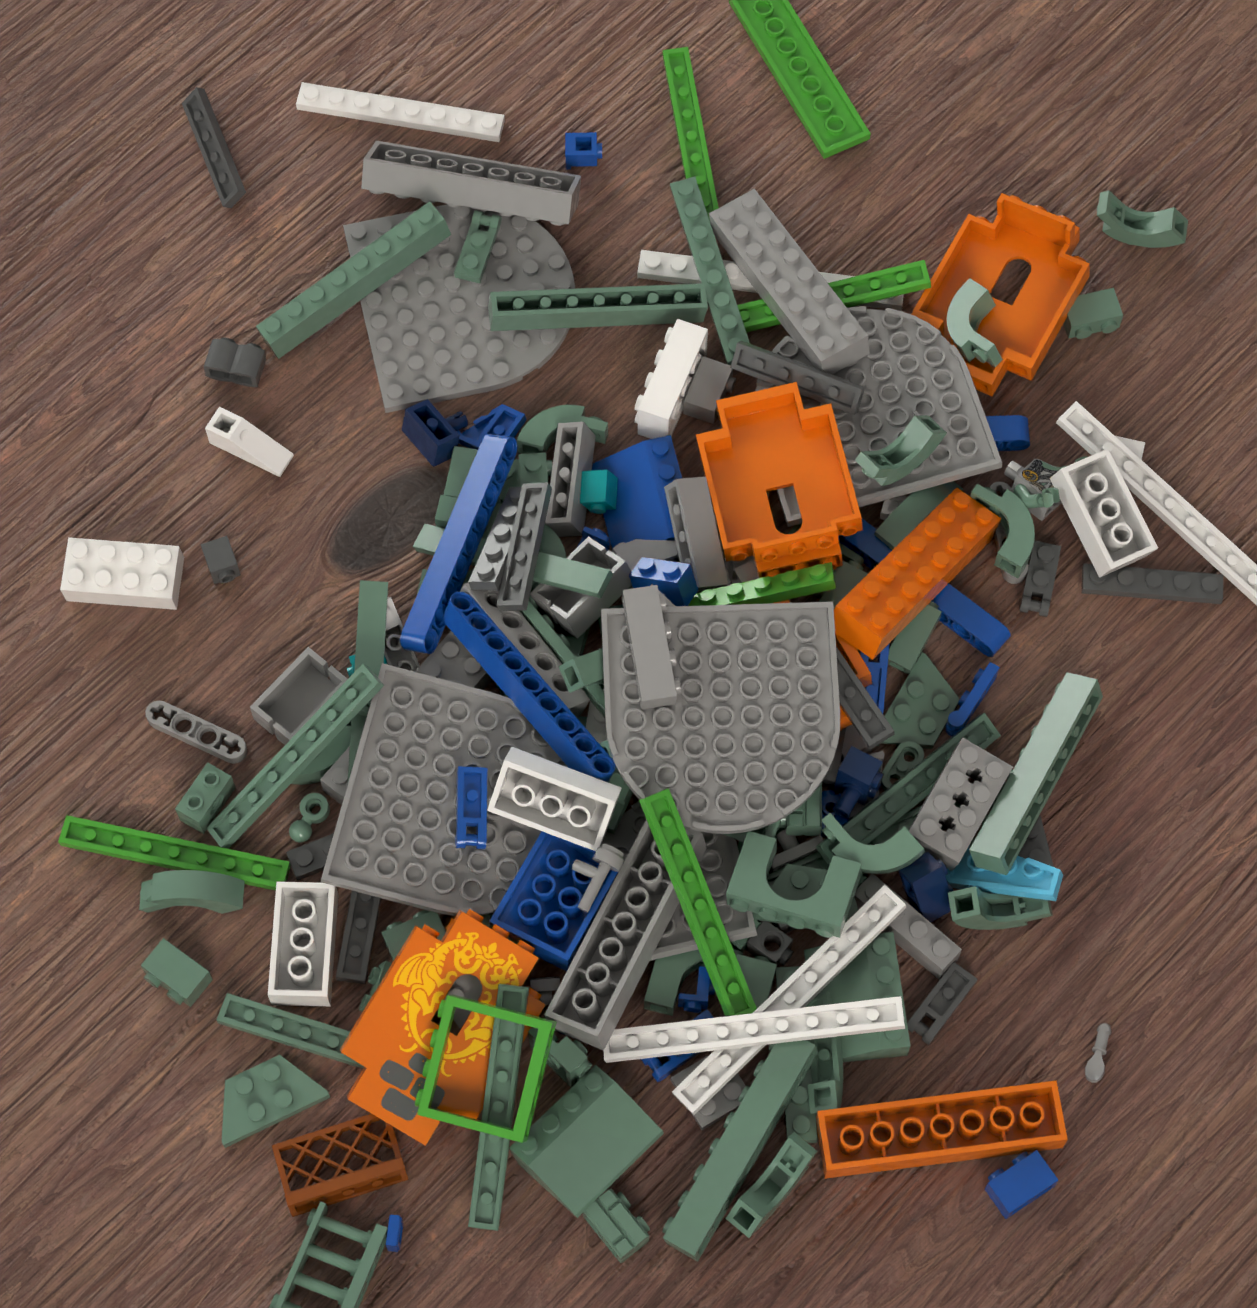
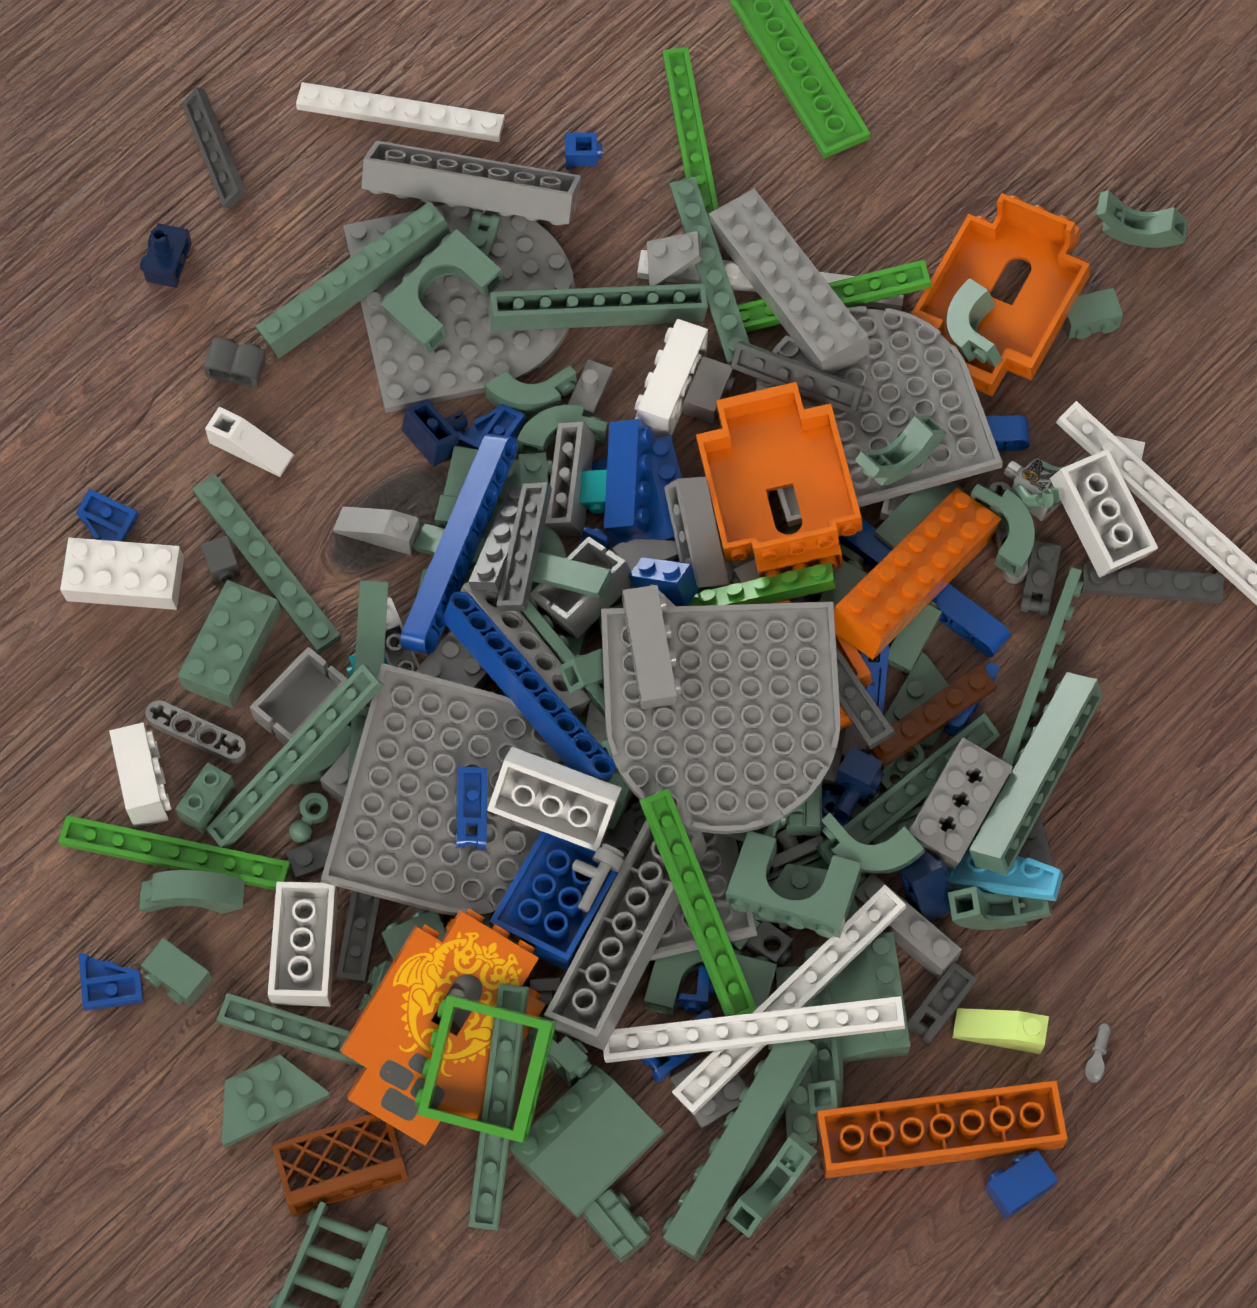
(106, 517): none -> blue wing
(108, 984): none -> blue wing
(140, 775): none -> white brick
(166, 255): none -> dark blue brick
(229, 644): none -> sand green brick
(266, 564): none -> sand green plate
(379, 527): none -> light grey slope
(394, 1233): blue tile -> none
(453, 257): none -> sand green arch
(531, 398): none -> sand green arch
(591, 386): none -> light grey tile
(628, 477): none -> blue brick
(672, 255): none -> light grey wing
(935, 714): none -> reddish brown plate
(1002, 1028): none -> yellowish green slope
(1046, 660): none -> sand green plate

